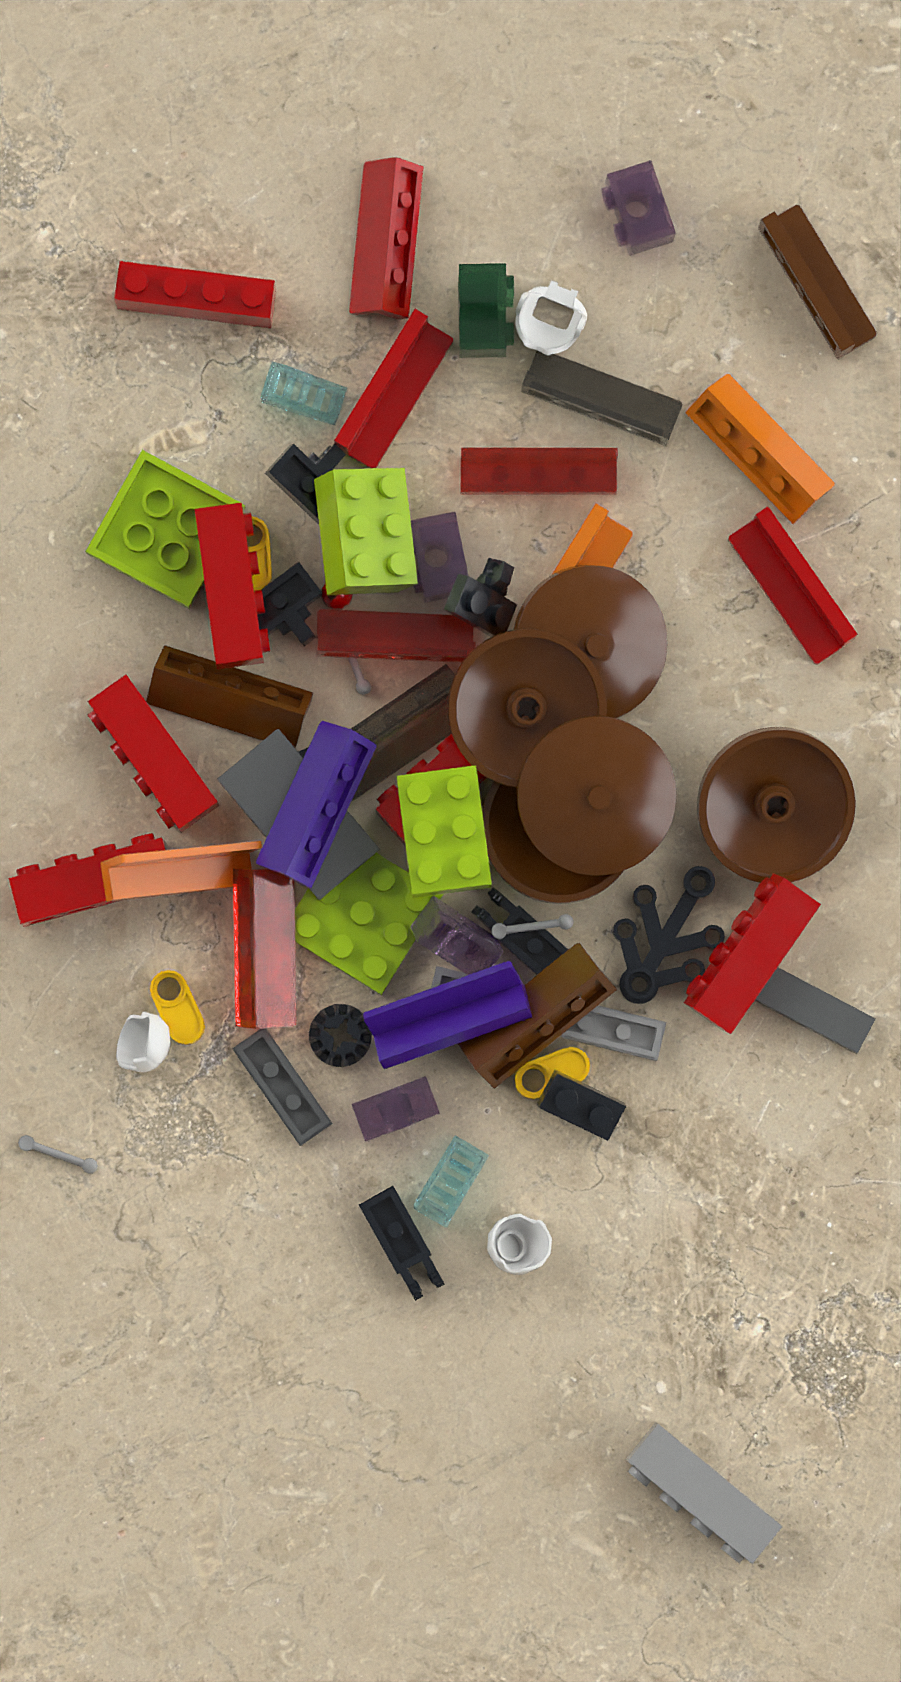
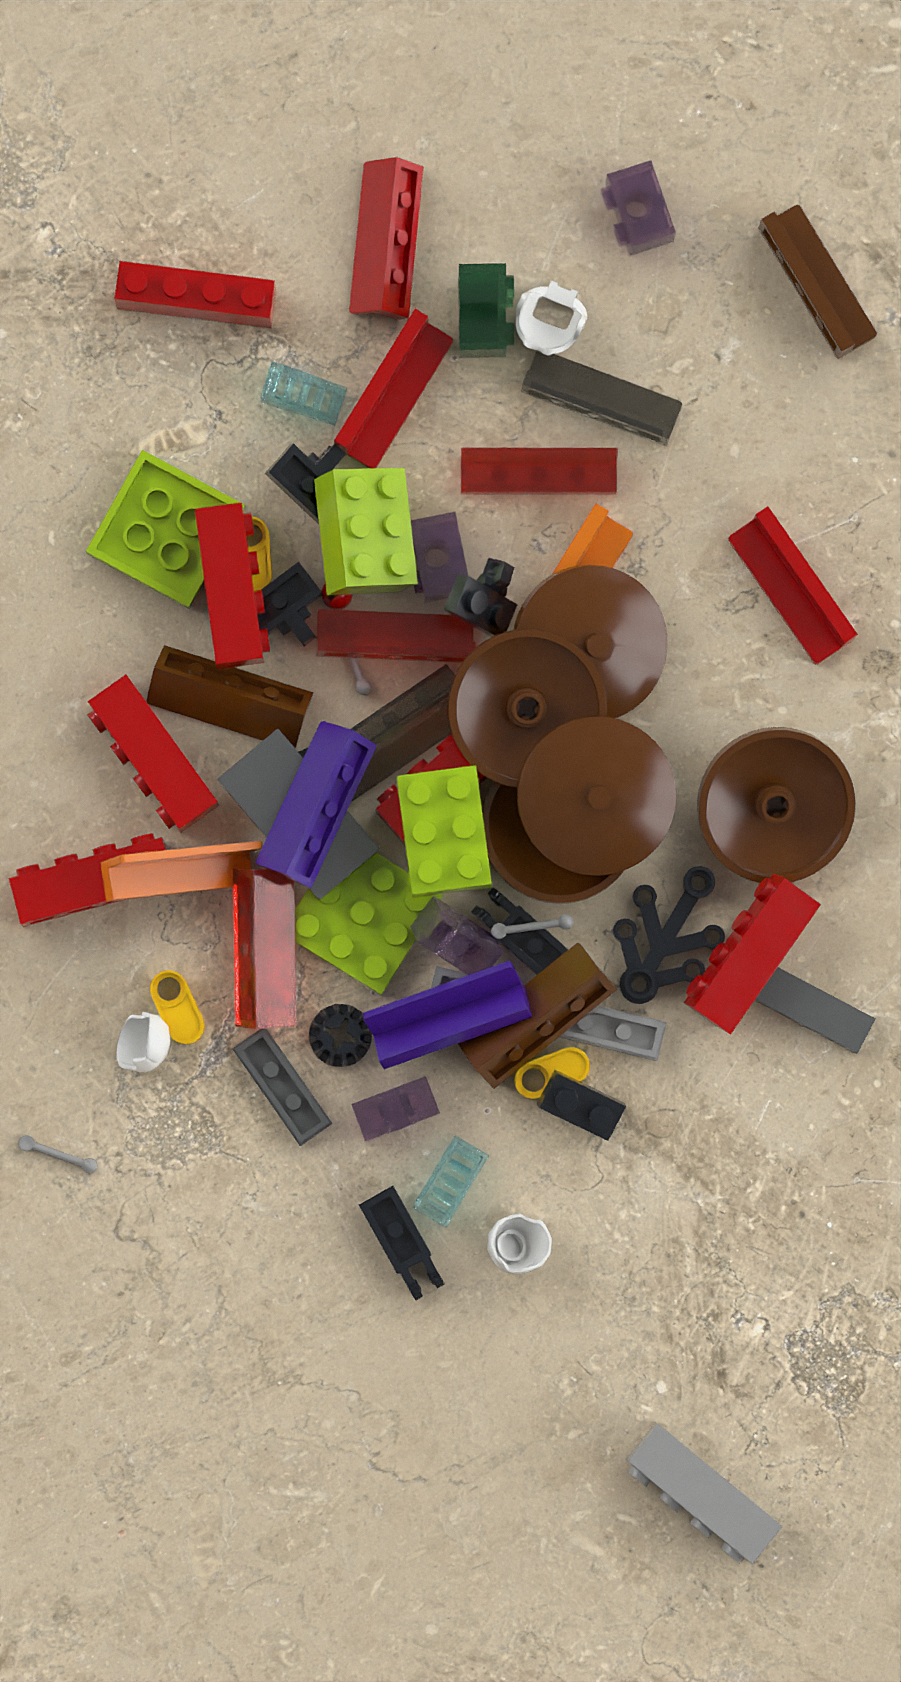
(760, 447): orange panel -> none

